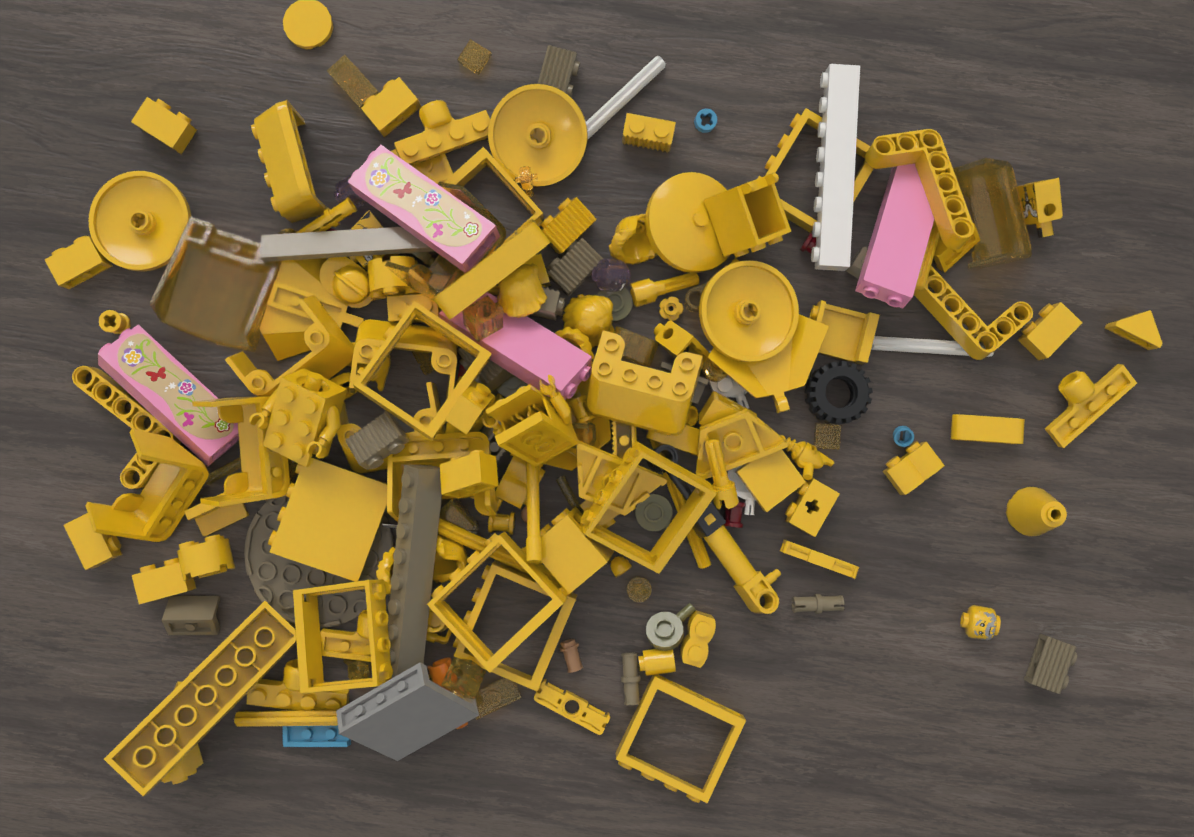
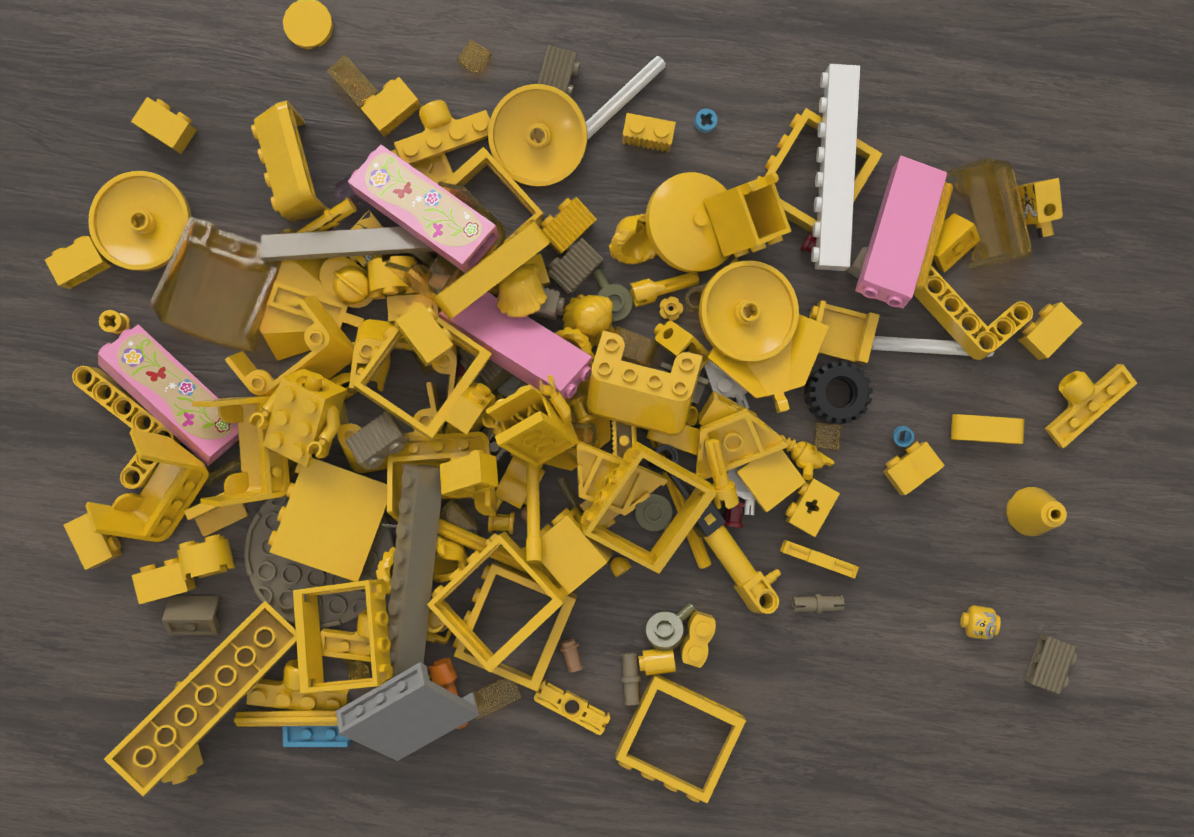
(424, 333): none -> yellow brick
(463, 678): clear yellow brick -> none
(476, 323): clear yellow brick -> none
(526, 179): clear yellow piece -> none
(611, 275): head -> none
(639, 589): clear yellow tile -> none
(712, 372): clear yellow tile -> none
(936, 174): yellow beam -> none
(1138, 329): yellow slope -> none

